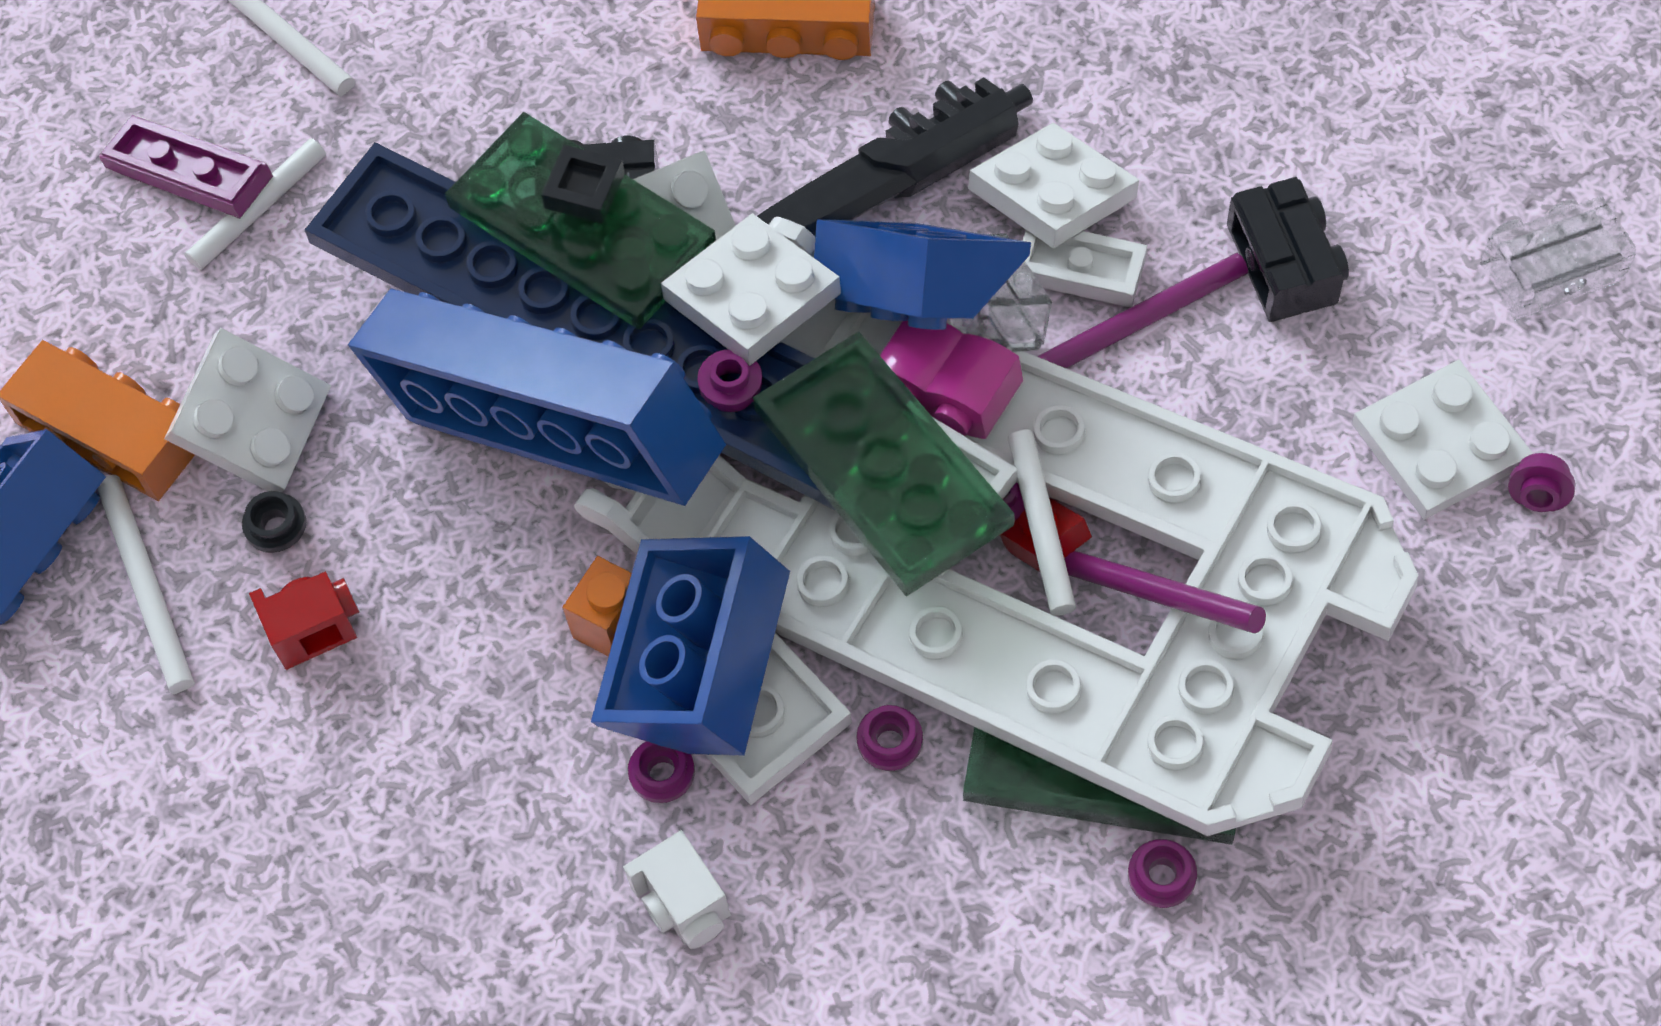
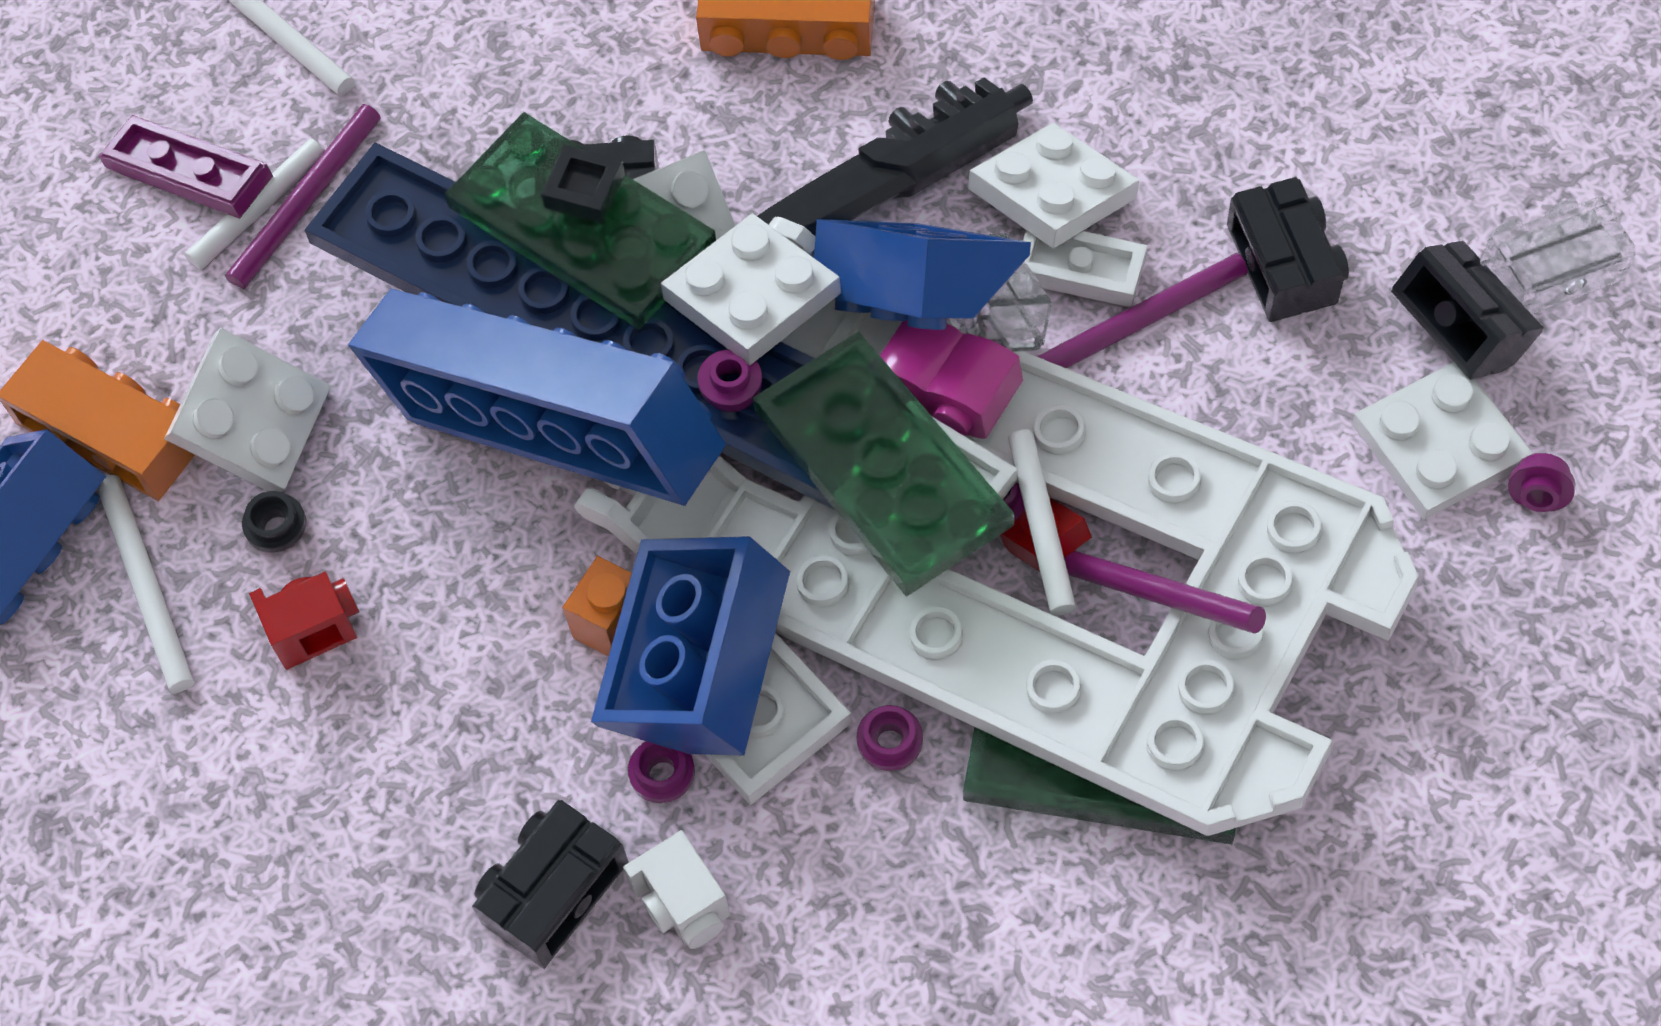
(303, 196): none -> magenta bar
(549, 882): none -> black brick
(1162, 853): magenta plate -> none
(1466, 309): none -> black brick

